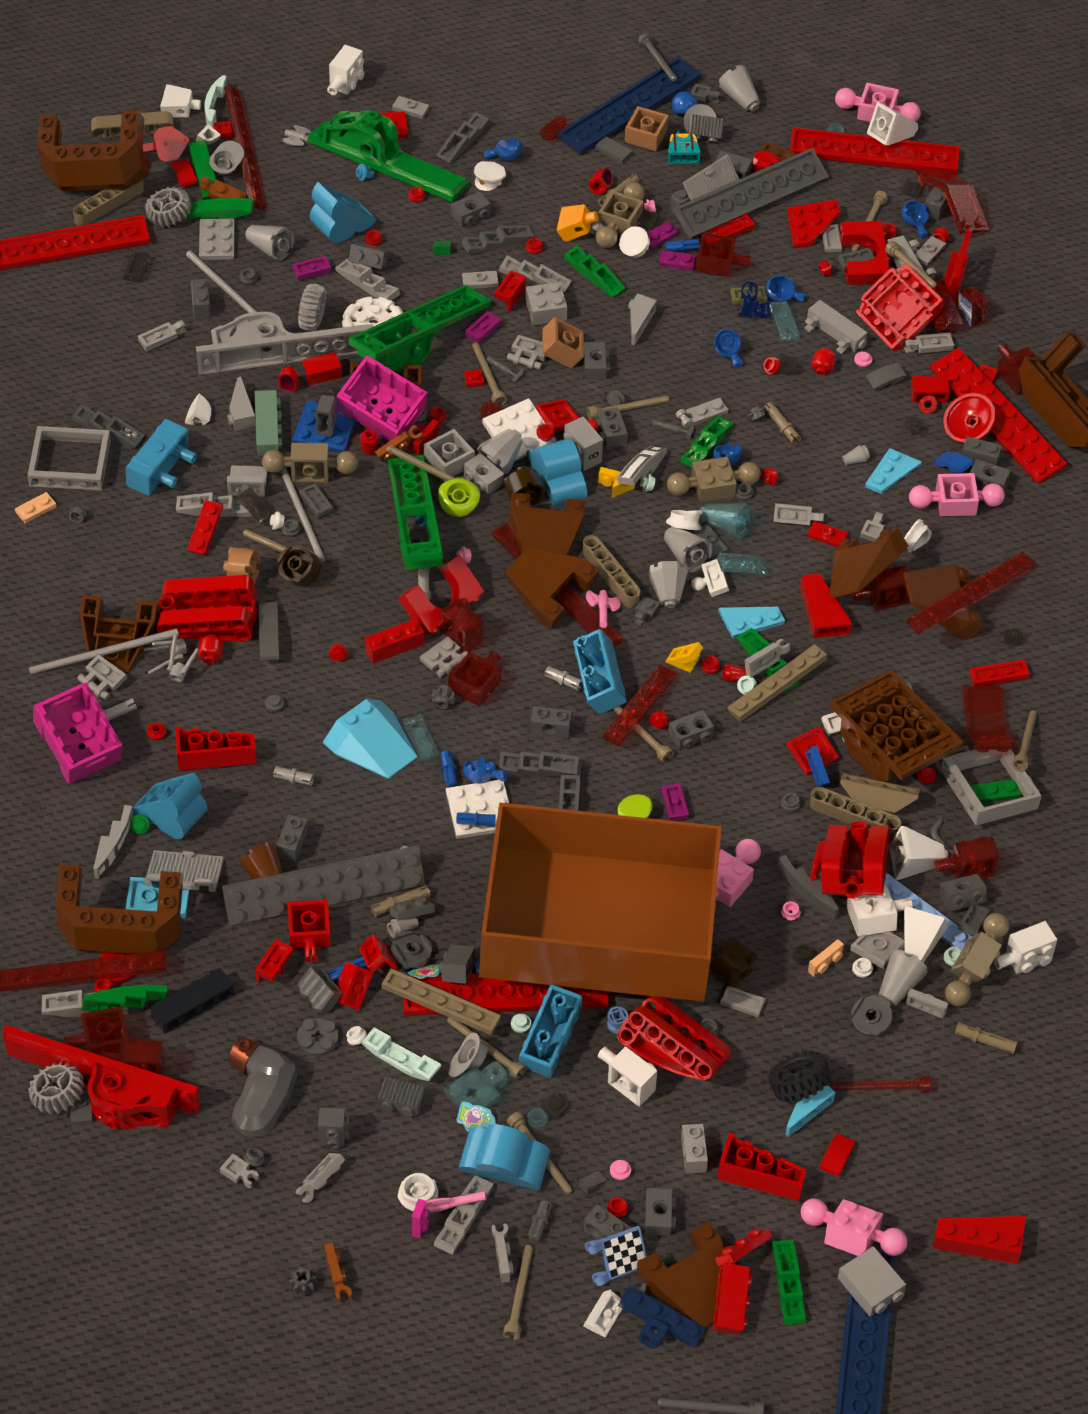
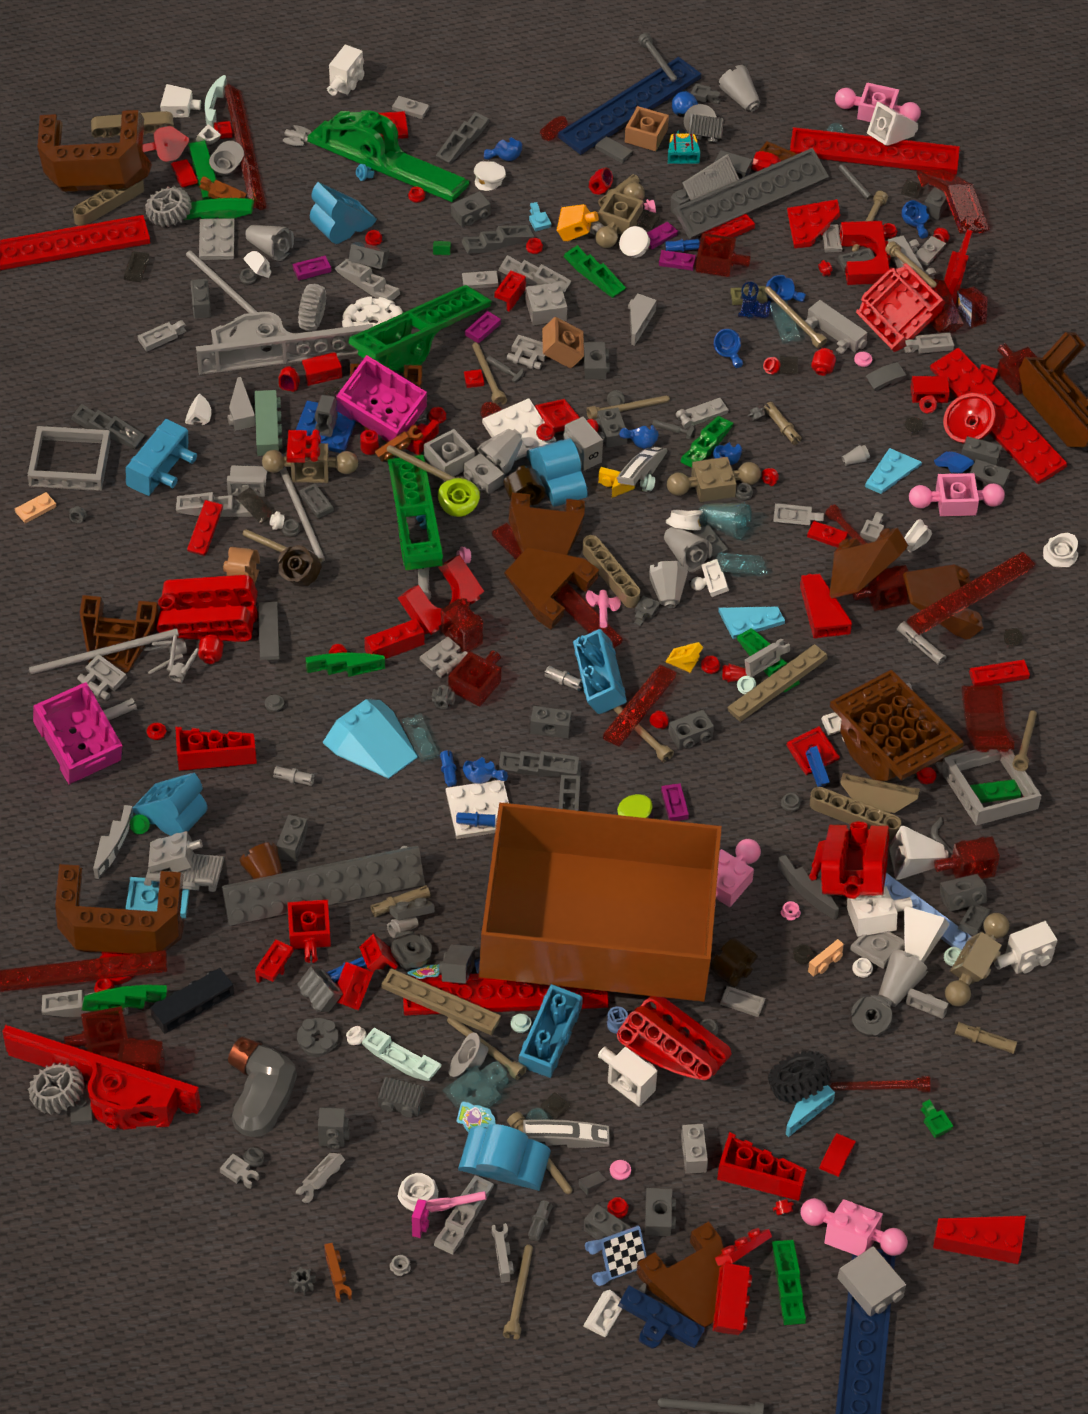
(172, 852): none -> light grey plate
(258, 263): none -> white brick
(297, 446): none -> red plate
(340, 662): none -> green slope
(400, 1260): none -> light grey plate
(538, 220): none -> medium azure plate
(566, 1132): none -> slope
(641, 436): none -> blue hair
(783, 1207): none -> red plate
(817, 339): none -> dark tan piece
(834, 513): none -> clear red piece
(855, 182): none -> dark grey bar
(921, 643): none -> light grey pin
(936, 1122): none -> green plate
(1061, 550): none -> white hat

